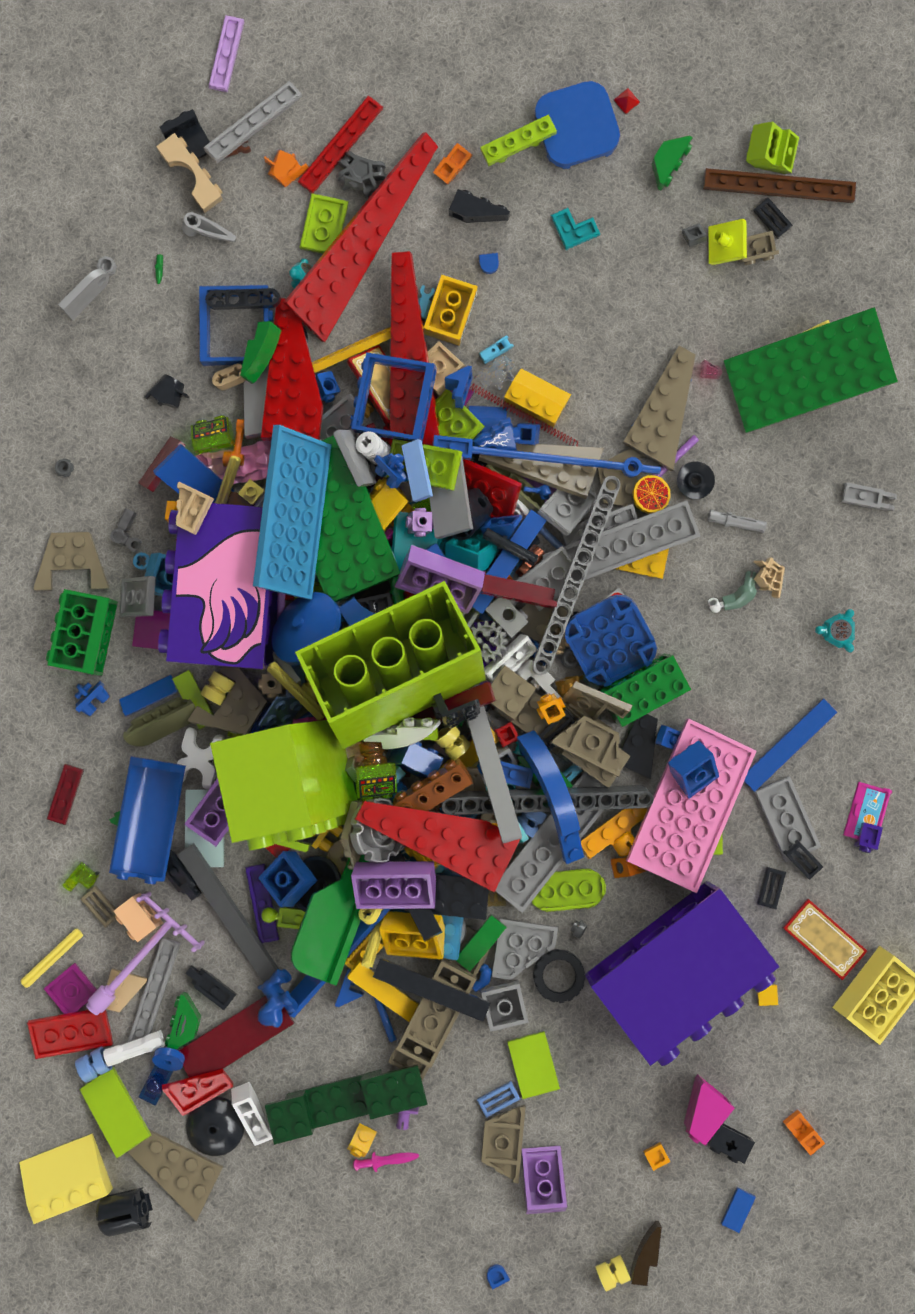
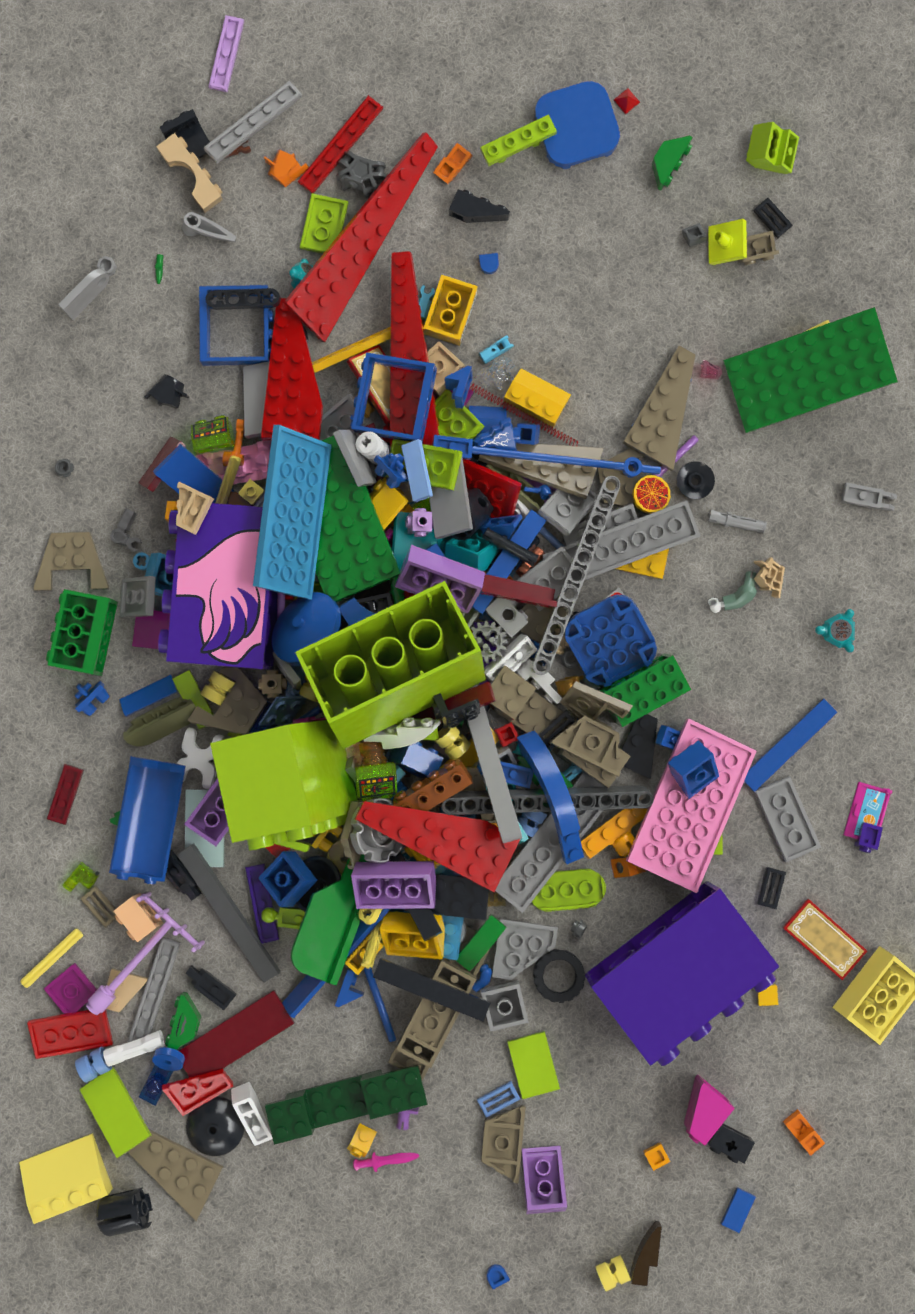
(230, 377): tan beam -> none
(260, 351): green slope -> none
(271, 1012): blue animal -> none
(289, 684): light yellow axle -> none
(327, 386): blue brick -> none
(382, 991): yellow tile -> none
(551, 714): light orange brick -> none
(571, 233): teal tile -> none
(779, 185): reddish brown plate -> none
(793, 849): black tile -> none

